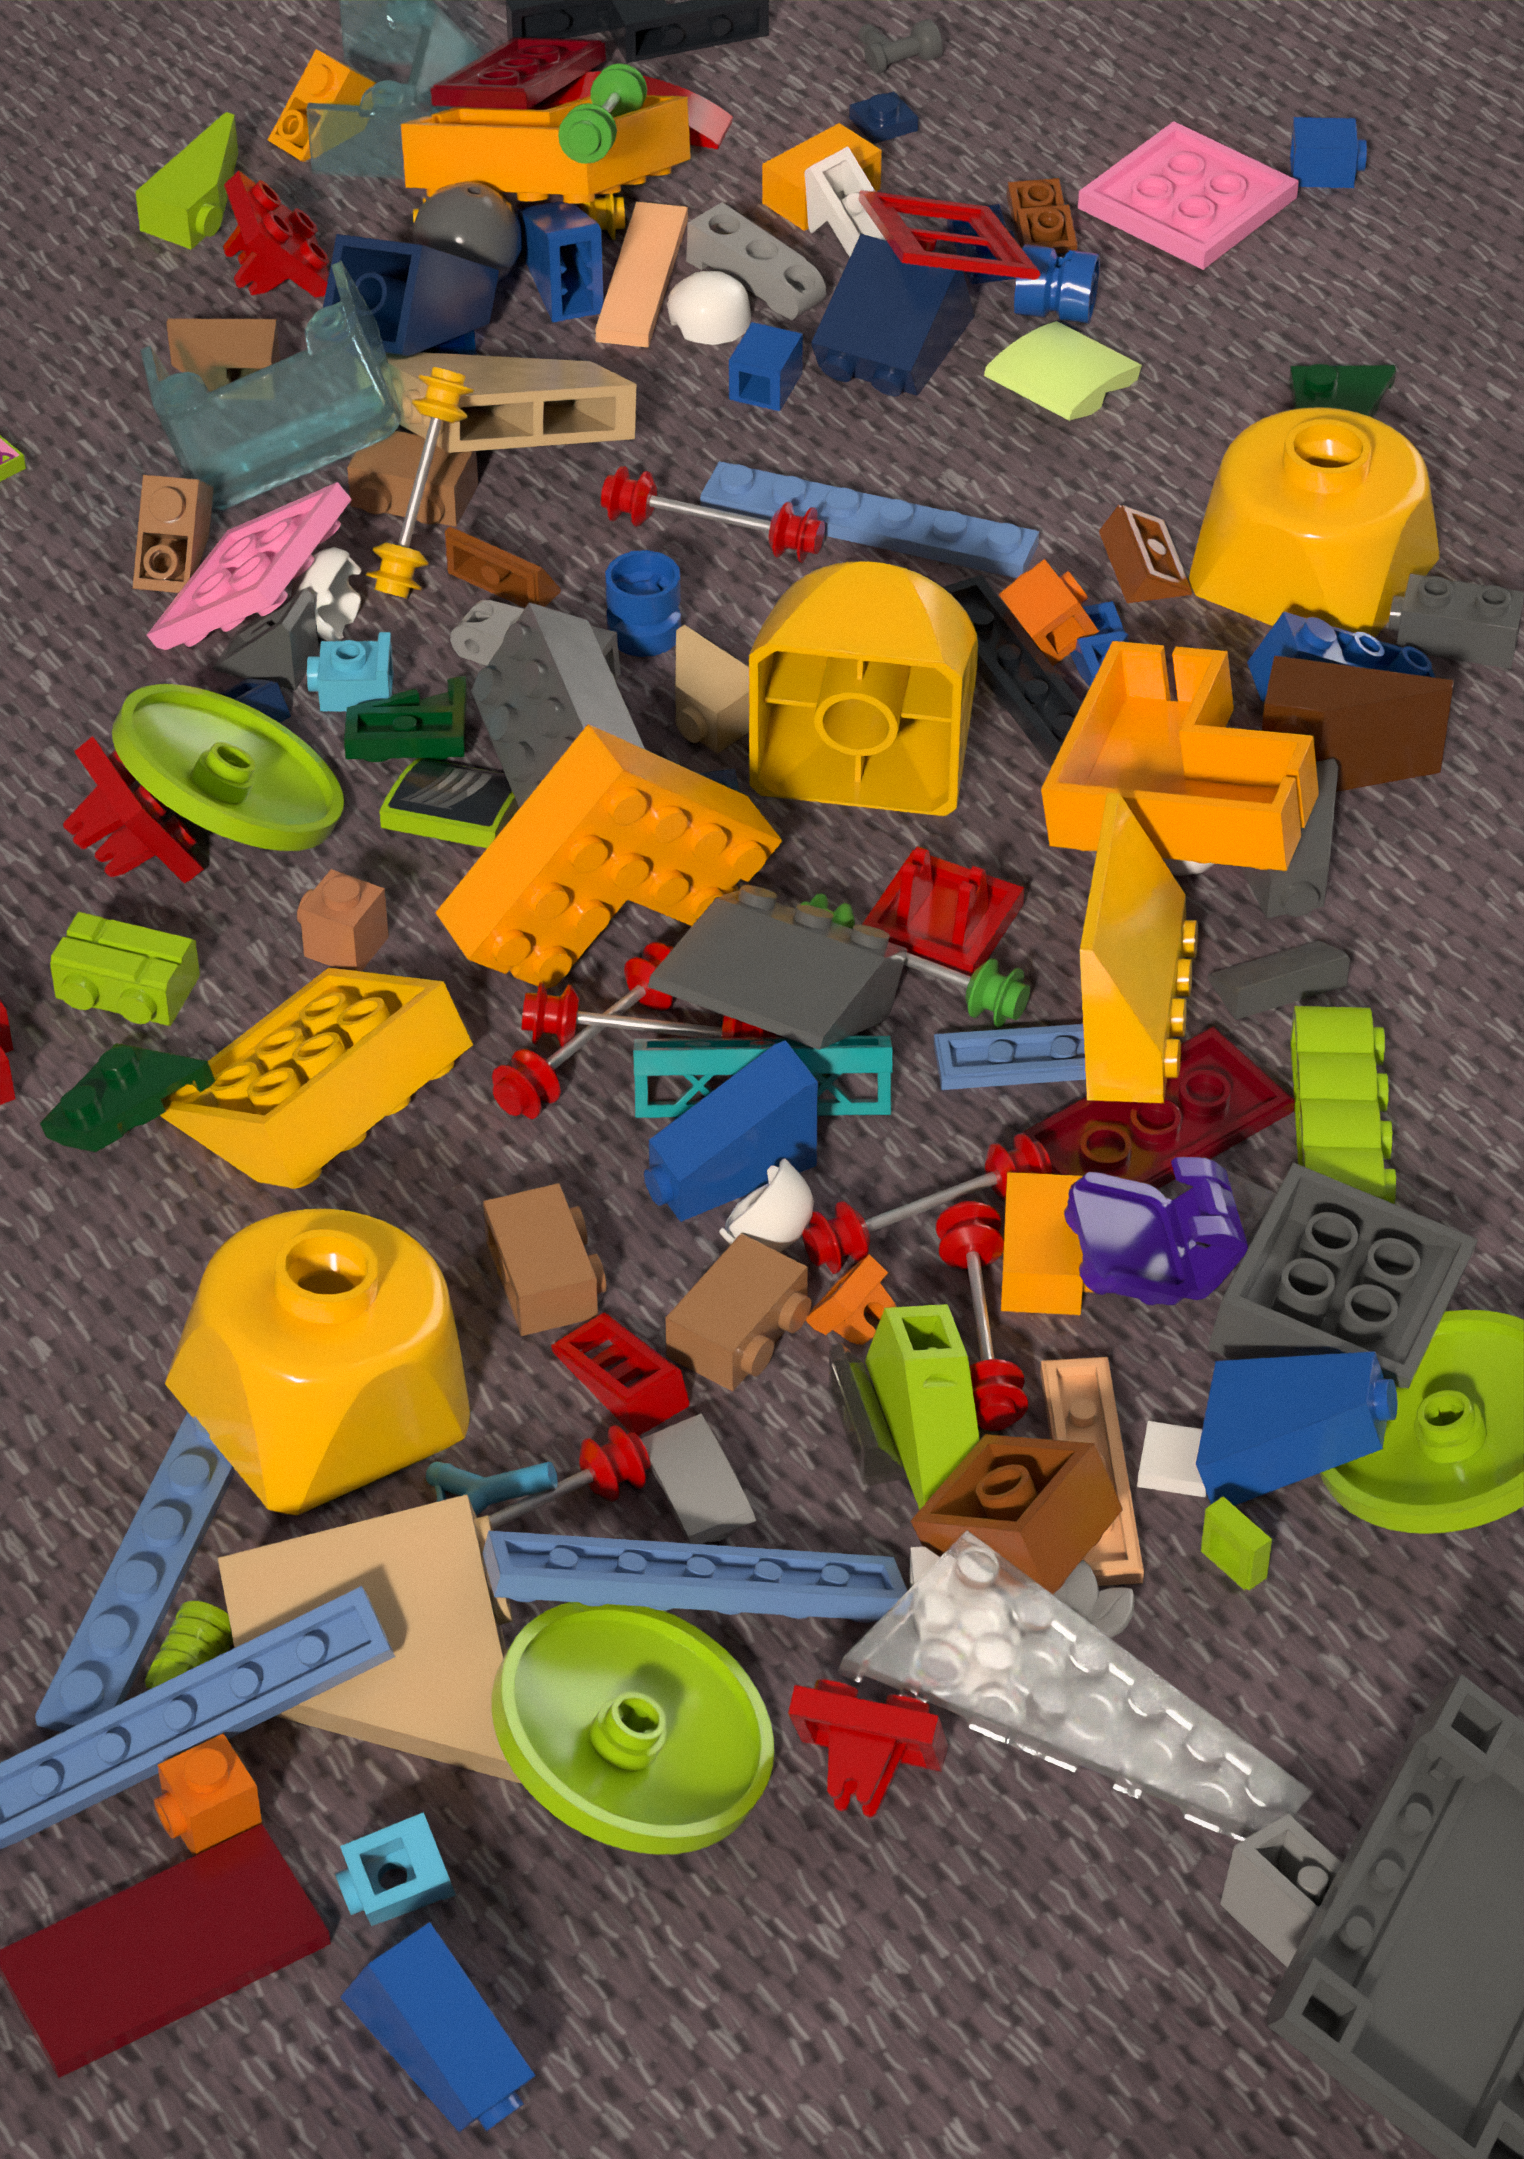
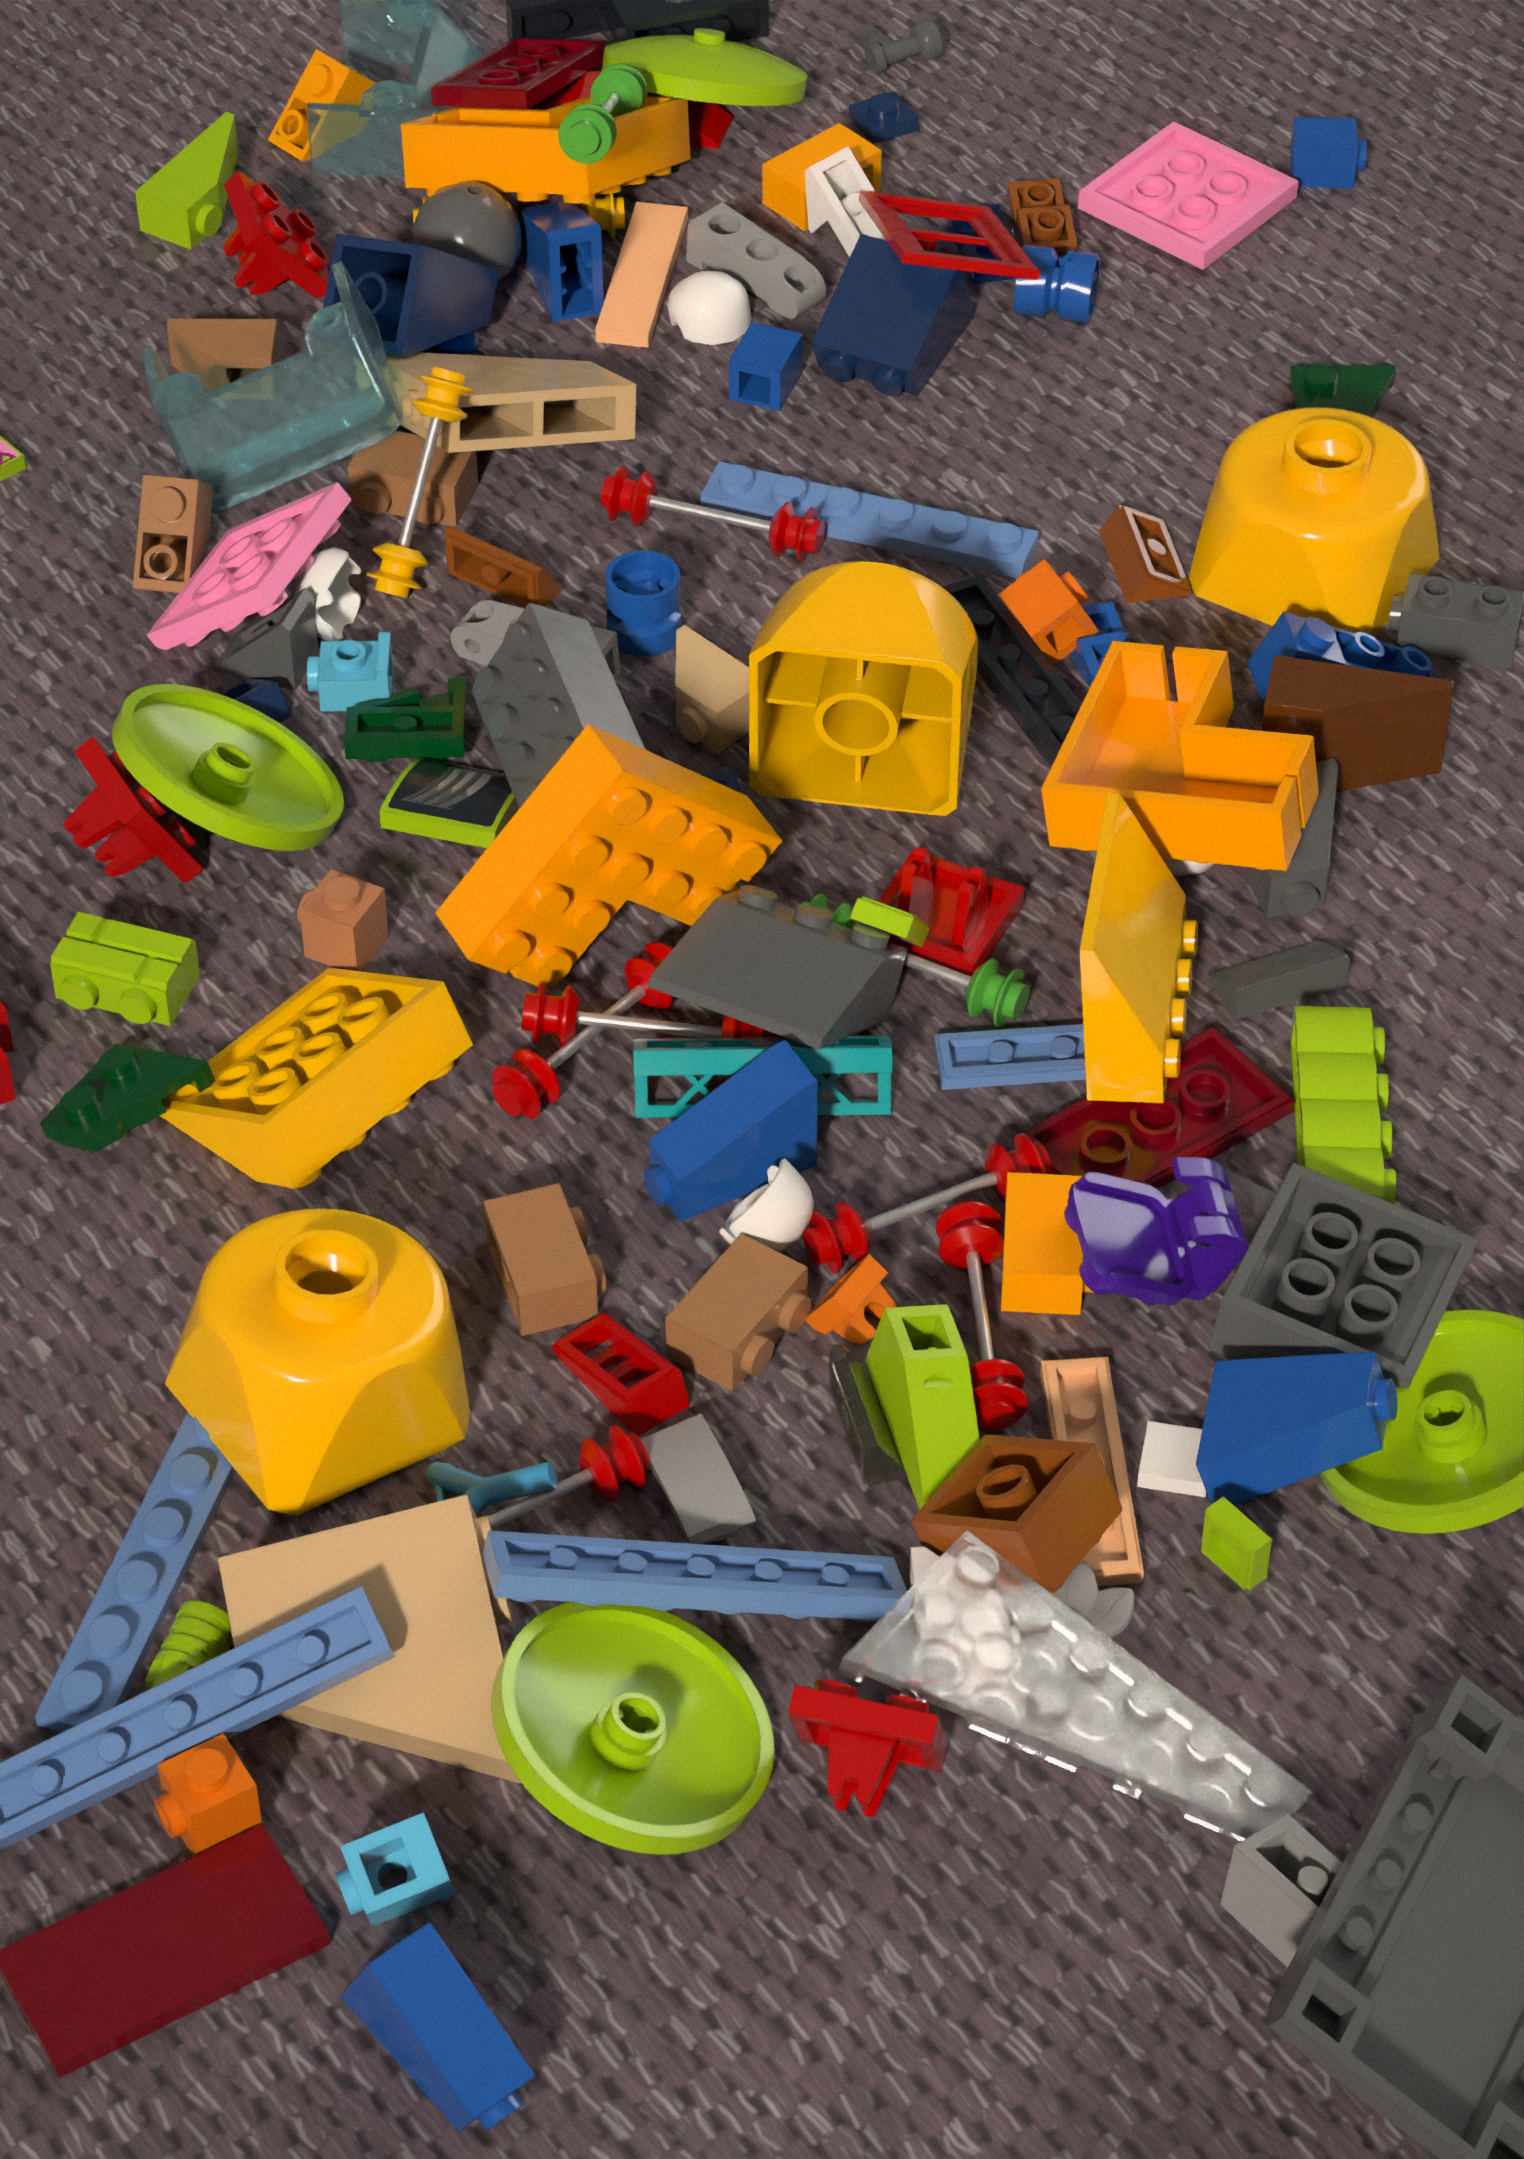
(710, 69): none -> lime dish
(891, 920): none -> lime tile
(1062, 370): yellowish green slope -> none

